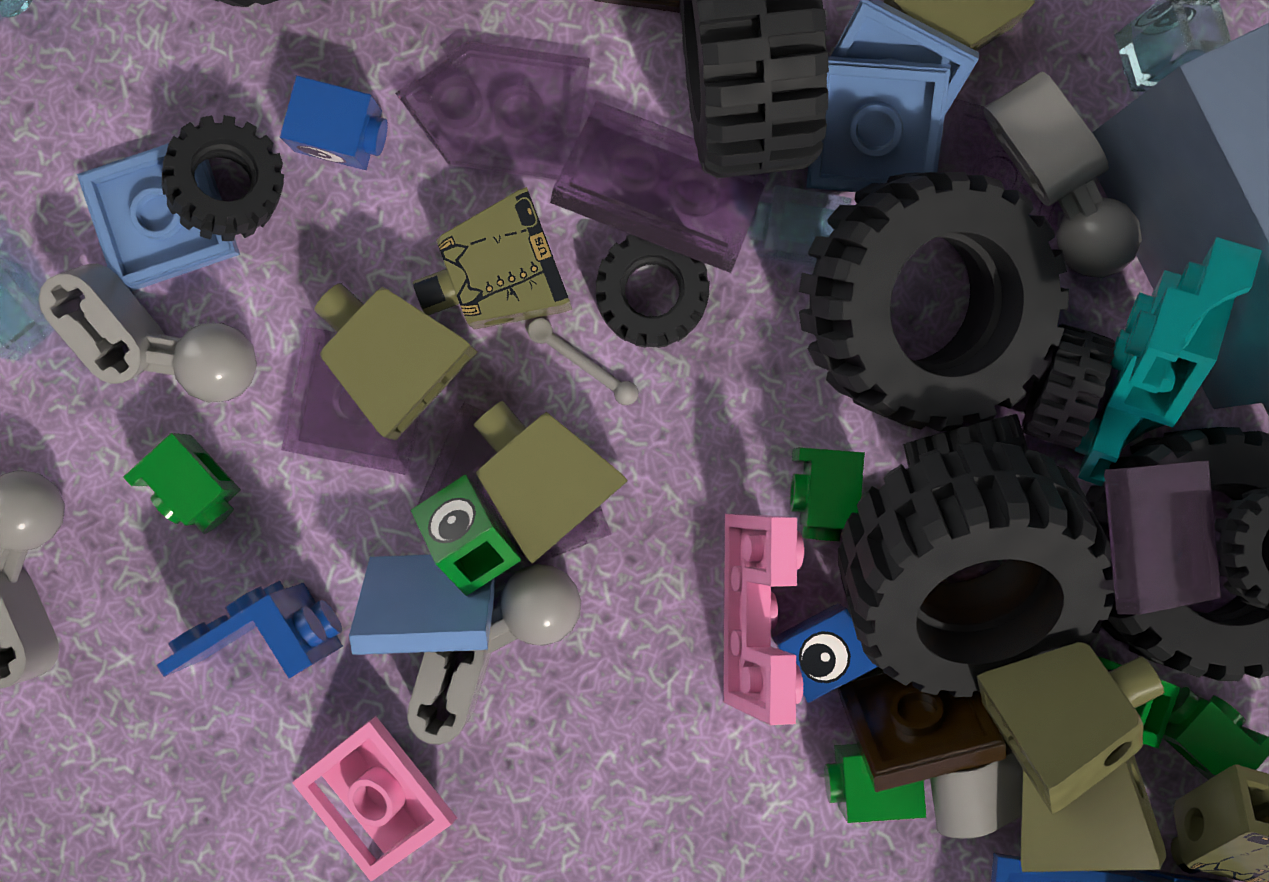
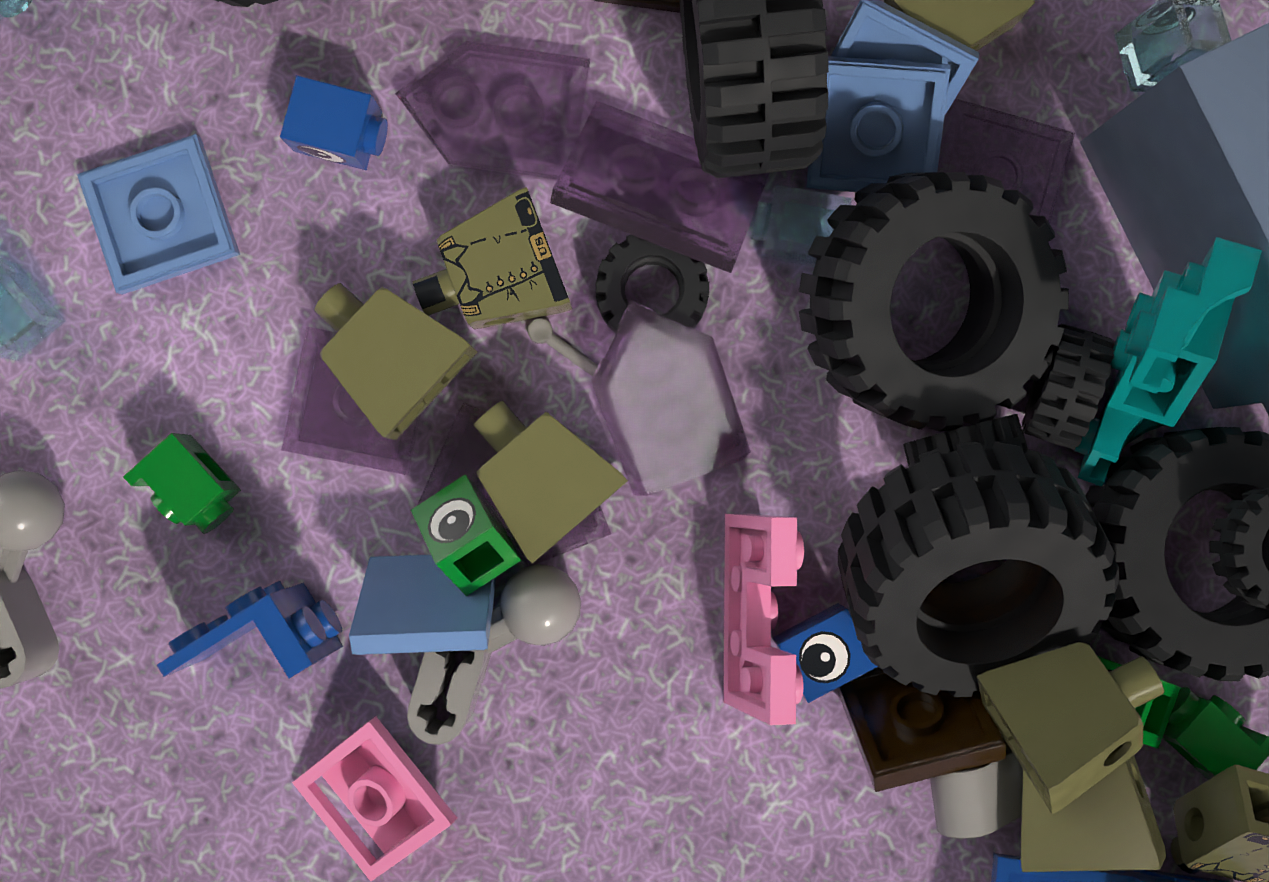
(208, 361): light grey beam -> none
(228, 142): black tyre -> none
(667, 402): none -> clear purple tile
(826, 490): green brick -> none
(851, 787): green brick -> none
(1059, 164): light grey beam -> none
(1162, 536): clear purple tile -> none

